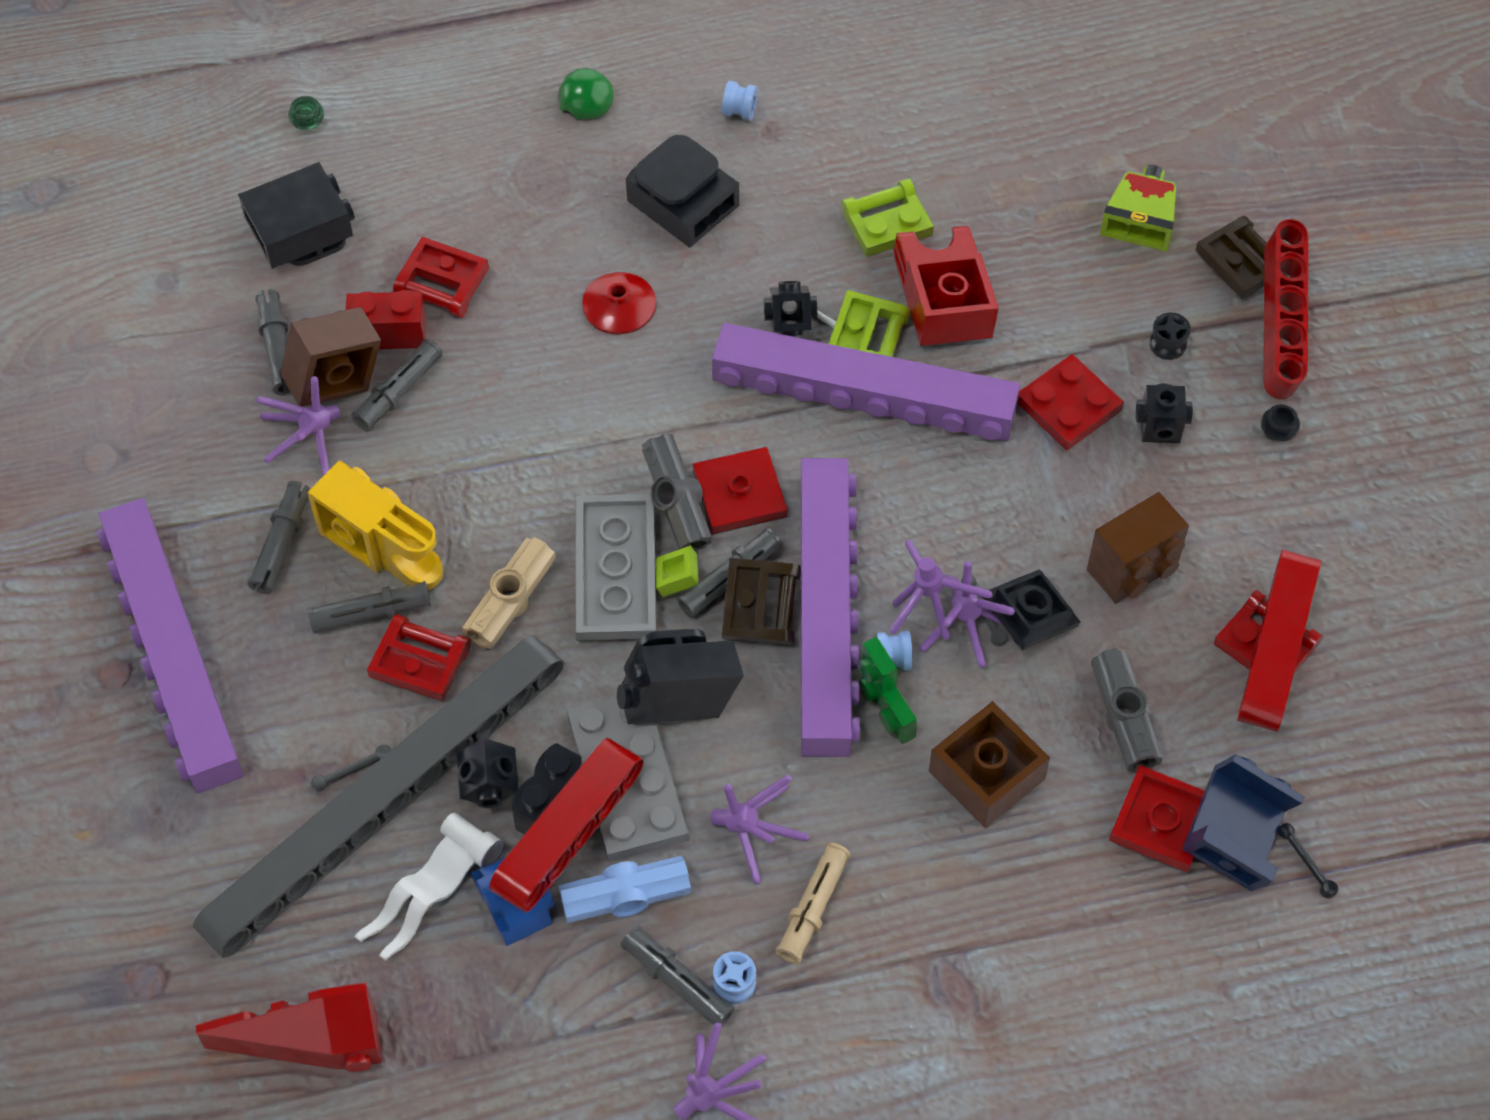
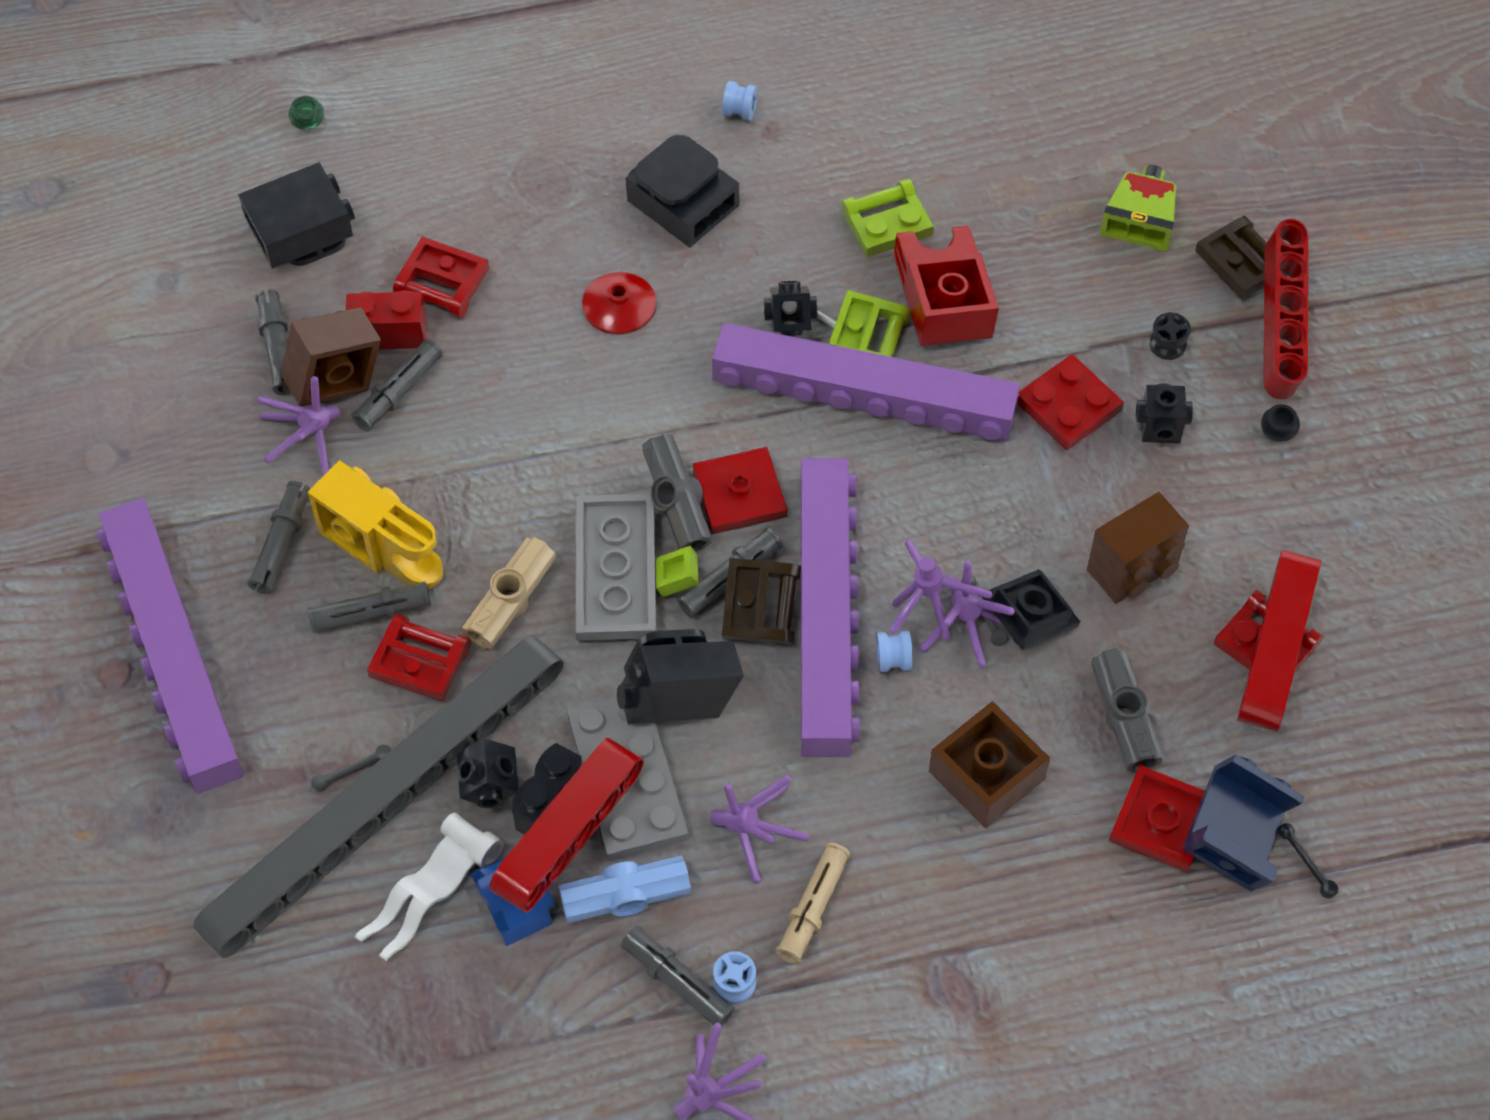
(328, 1031): red wedge -> none
(585, 94): green hair -> none
(880, 685): green plate -> none

